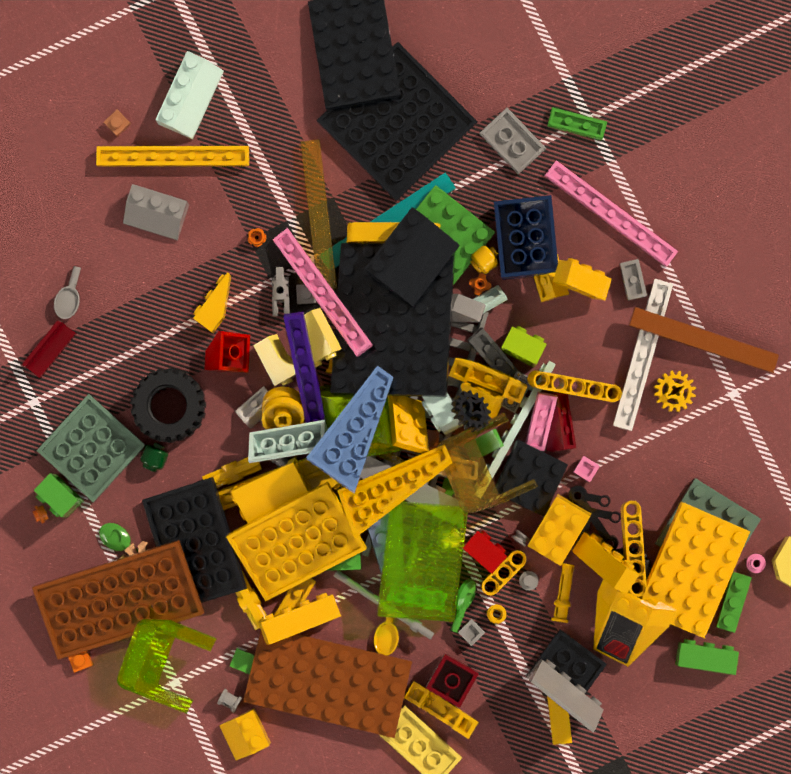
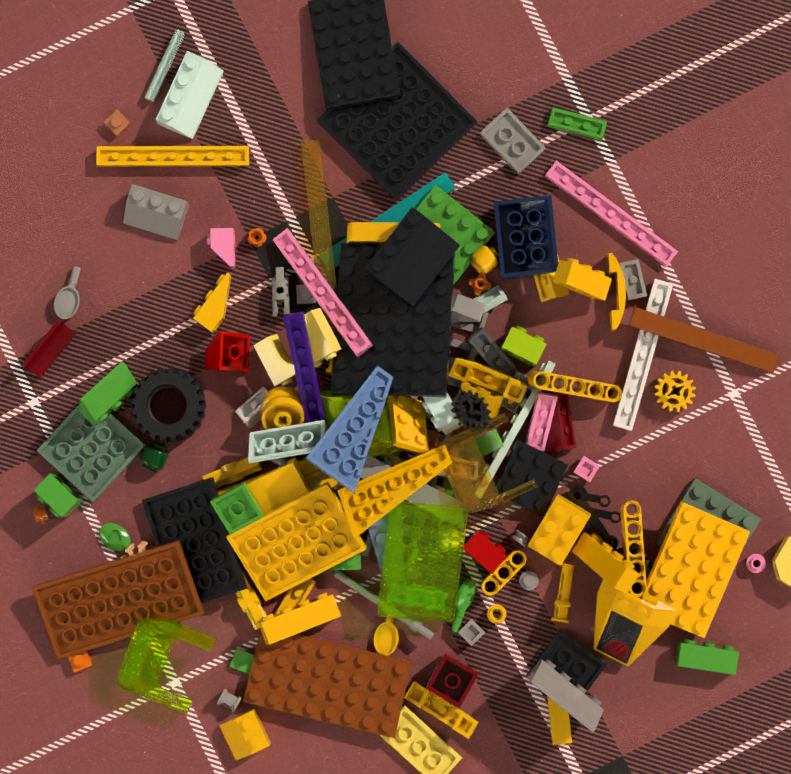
(107, 394): none -> bright green slope
(166, 60): none -> light aqua axle
(223, 244): none -> bright pink slope
(237, 508): none -> bright green plate
(614, 268): none -> yellow slope
(733, 602): bright green plate -> none

